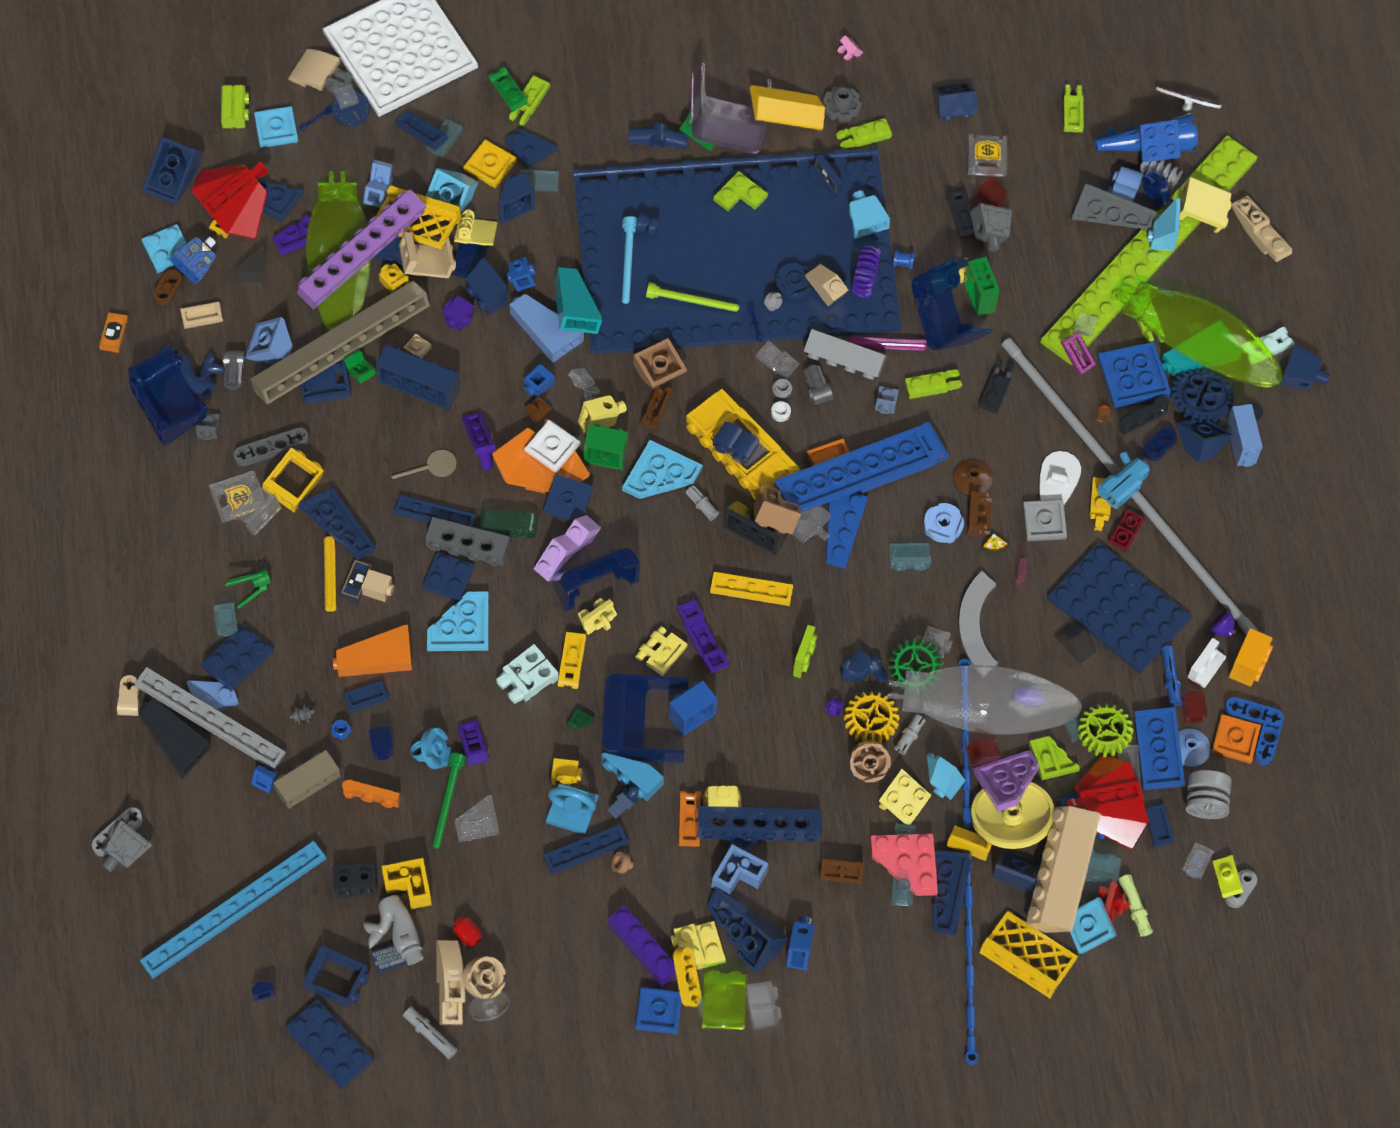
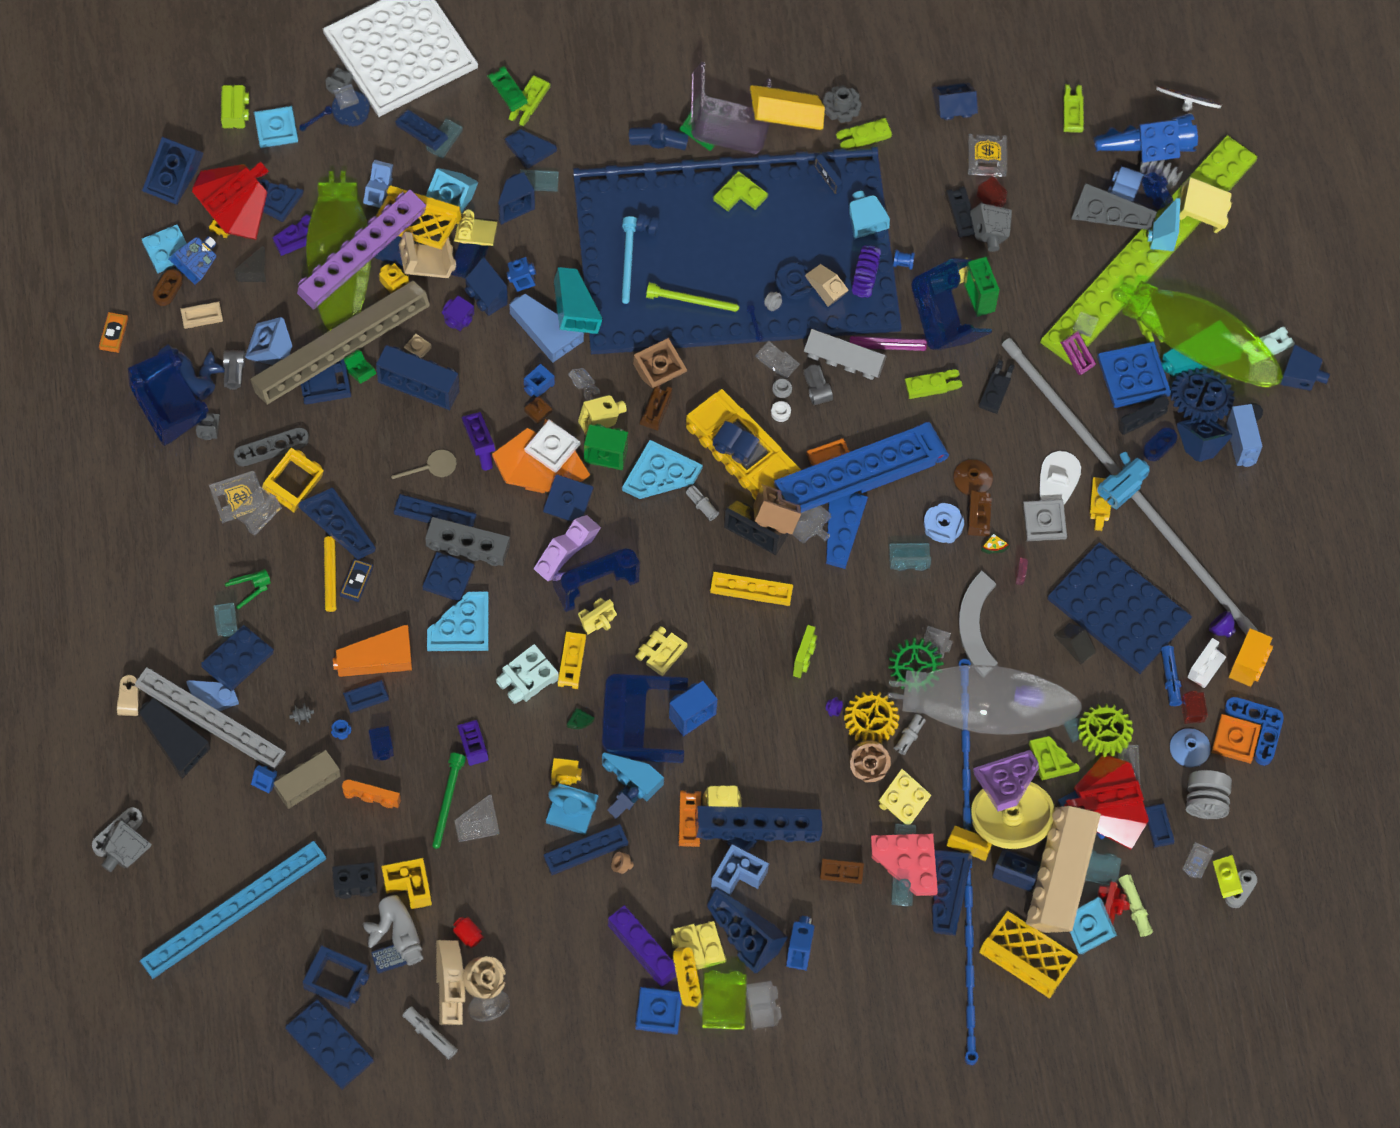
(262, 991): clear blue plate -> none
(314, 69): tan slope -> none
(377, 585): tan brick -> none
(433, 749): dark azure tile -> none
(490, 163): yellow tile -> none
(509, 523): clear green beam -> none
(701, 637): dark purple slope -> none
(851, 47): bright pink tile -> none
(860, 666): dark blue animal -> none
(886, 400): sand blue bracket -> none
(943, 777): medium azure slope -> none
(983, 751): clear red brick -> none
(1104, 414): clear orange hinge -> none
(1127, 530): dark red slope -> none
(1159, 748): blue plate -> none
(1259, 229): tan slope -> none

